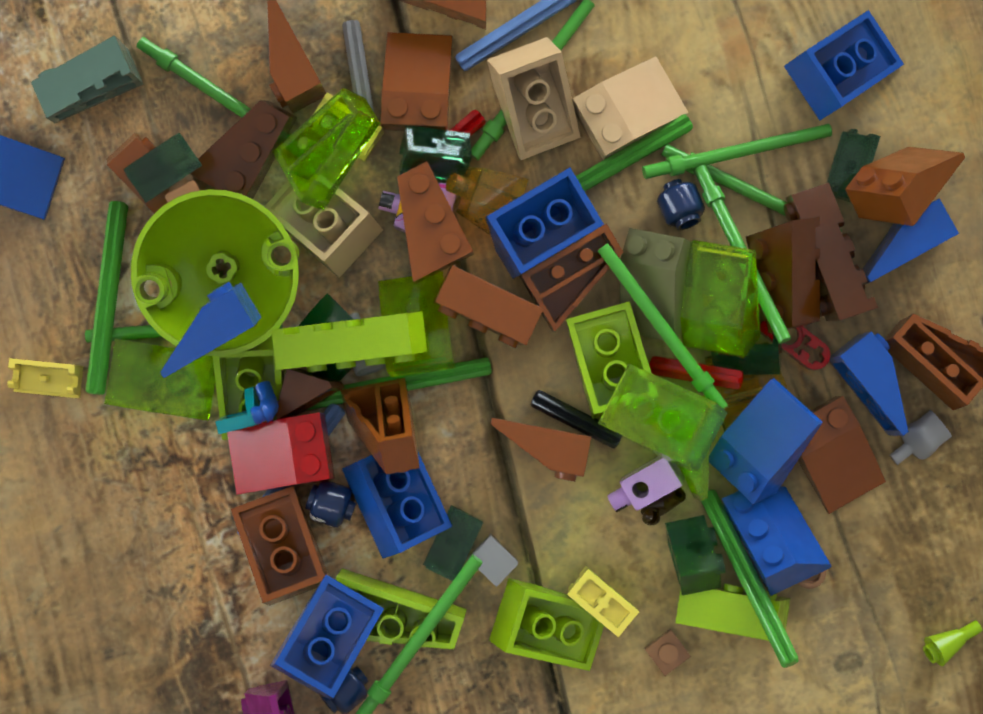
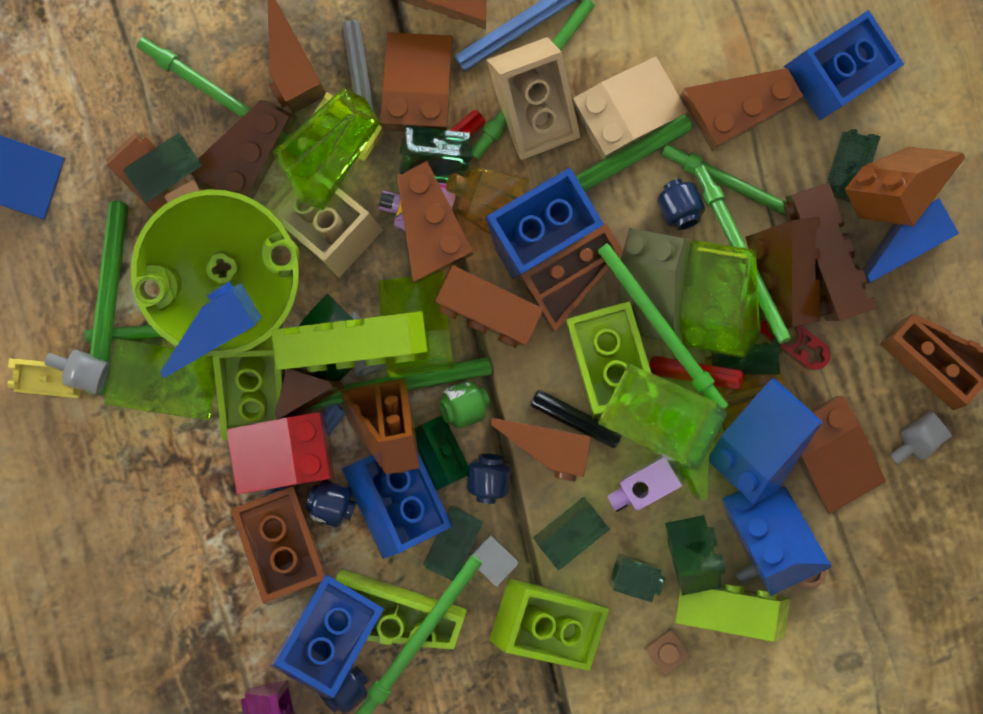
(81, 370): none -> light grey piece
(87, 80): sand green wedge -> none
(242, 419): teal tile -> none
(268, 403): blue arm -> none
(440, 453): none -> dark green panel
(464, 404): none -> bright green head
(488, 478): none -> dark blue head
(571, 533): none -> clear green hinge
(602, 601): light yellow hinge -> none
(636, 578): none -> clear green brick
(653, 511): dark brown arm -> none
(677, 164): bright green bar -> none
(740, 104): none -> dark orange wedge
(750, 580): bright green axle -> none
(873, 378): blue slope -> none
(943, 646): lime cone -> none

